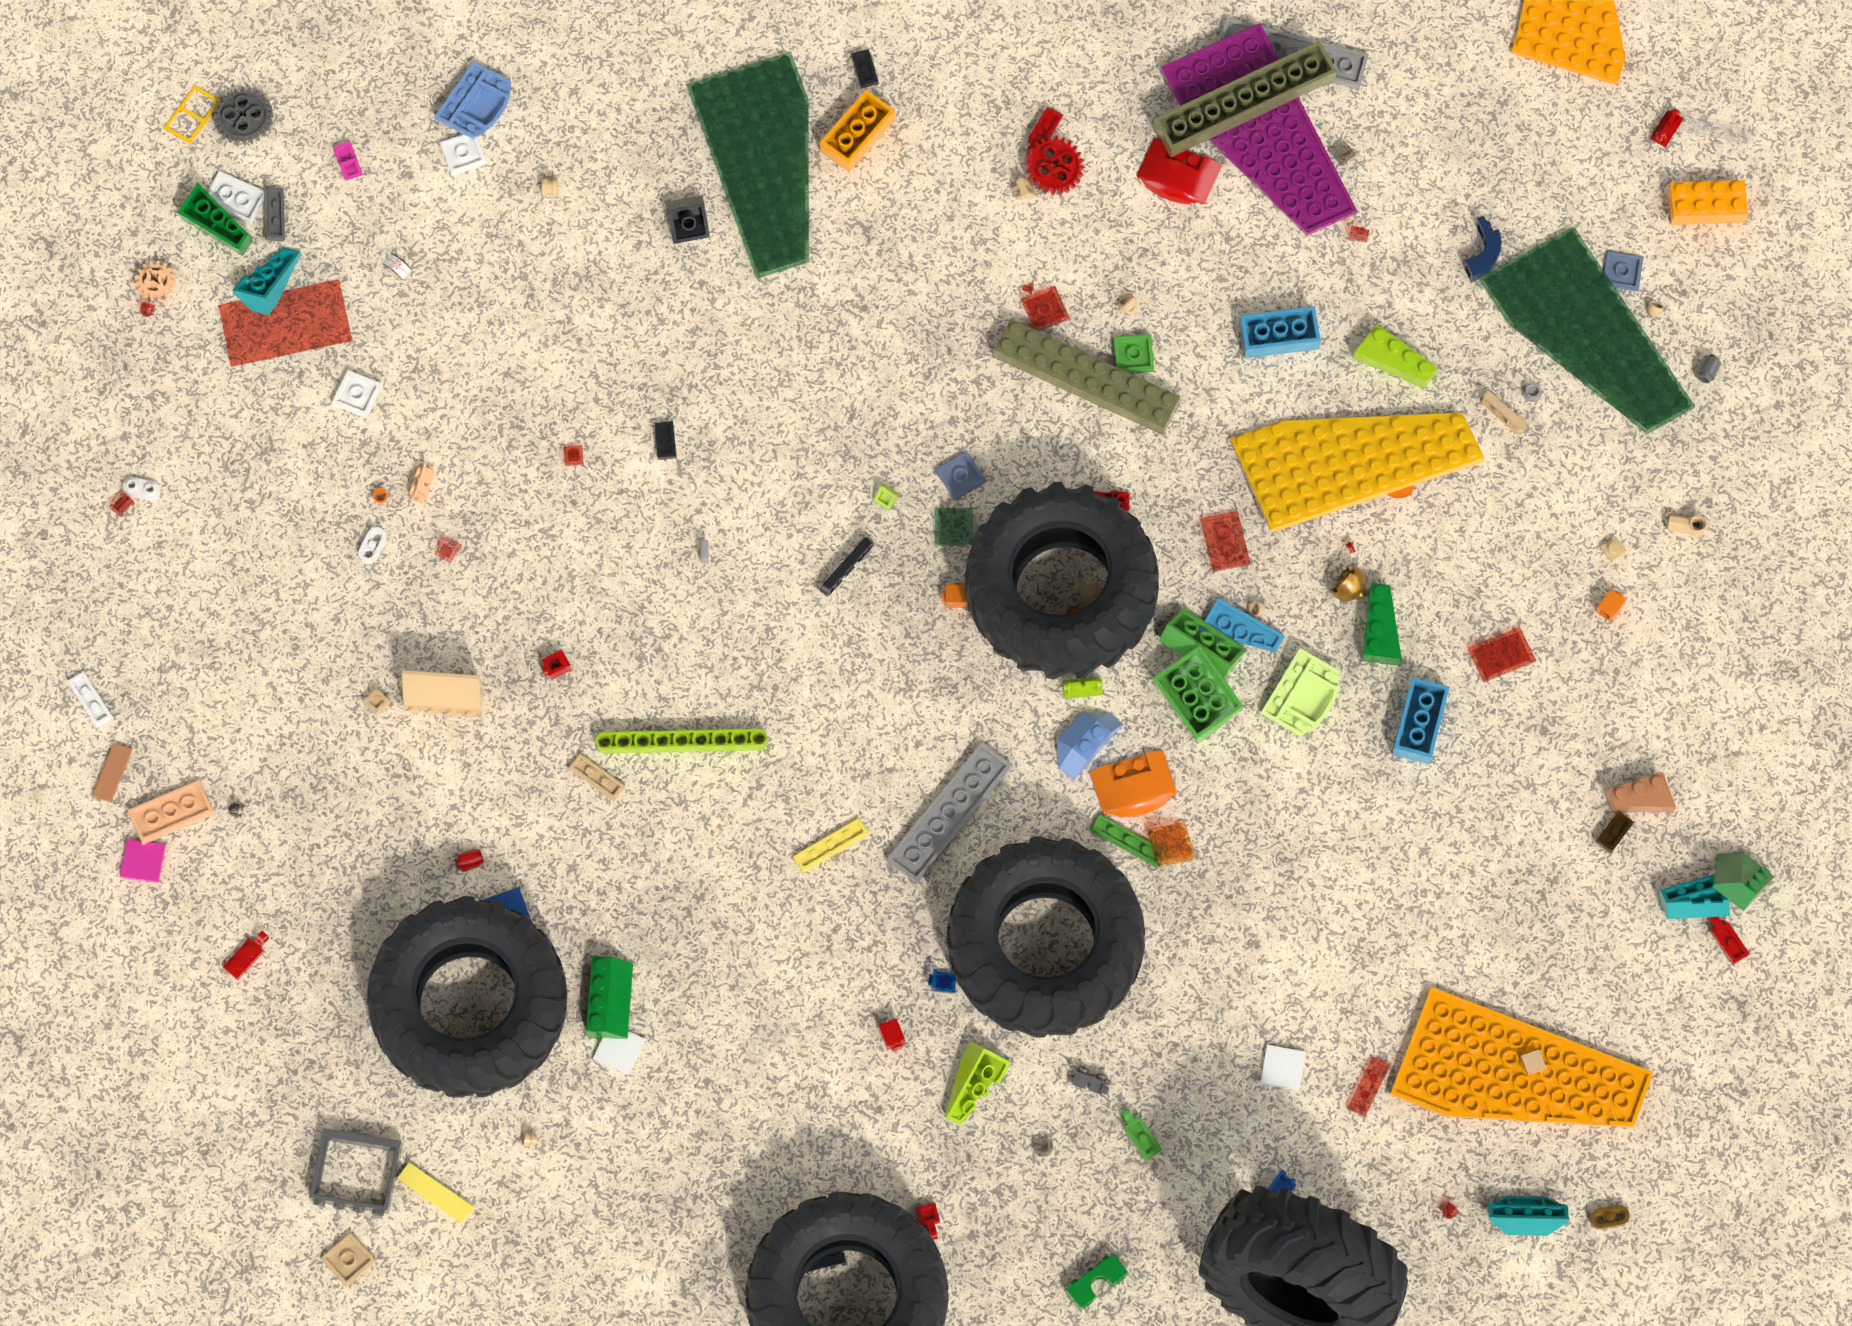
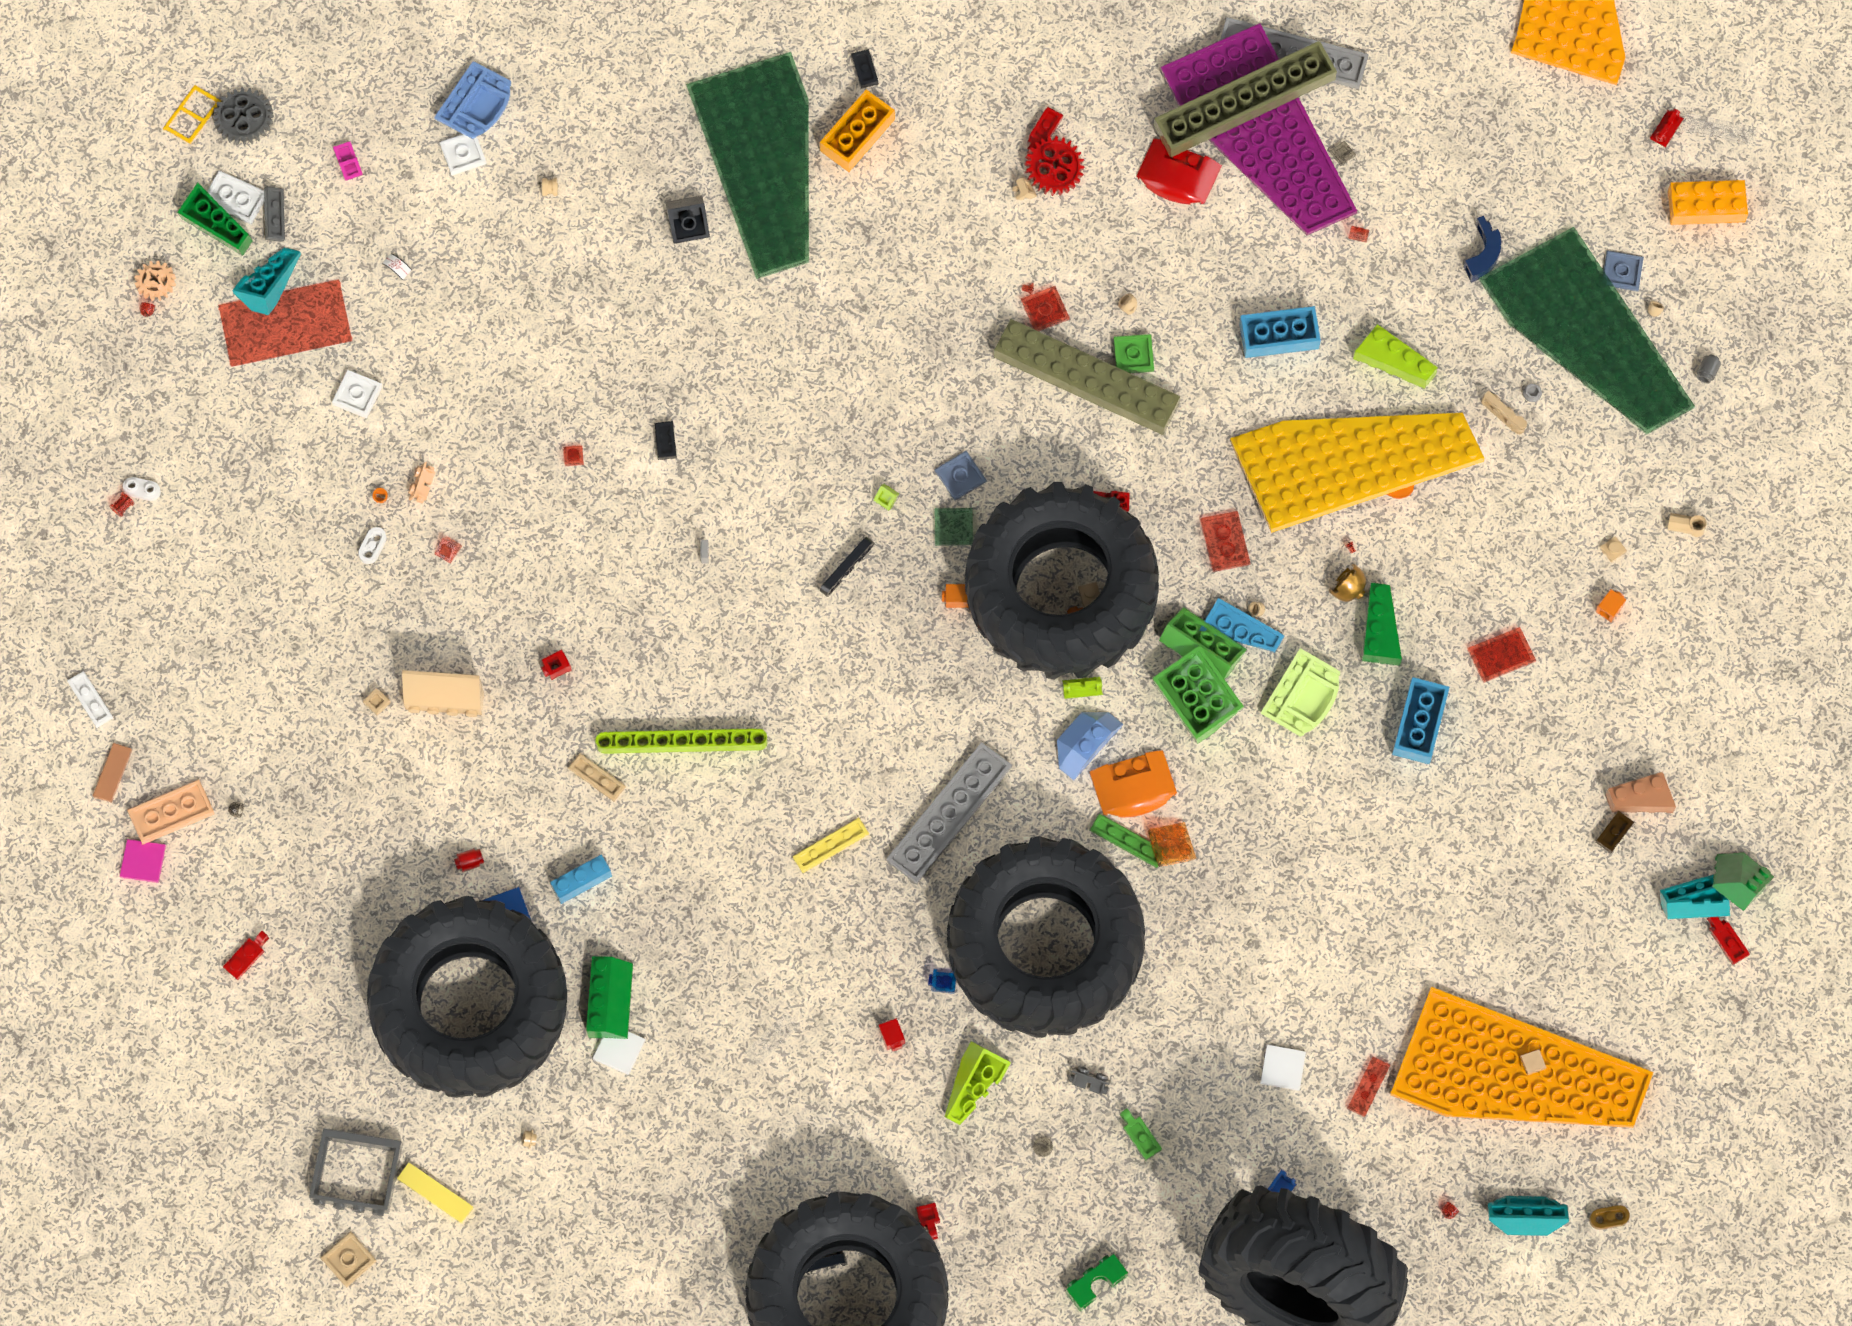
(581, 879): none -> dark azure brick

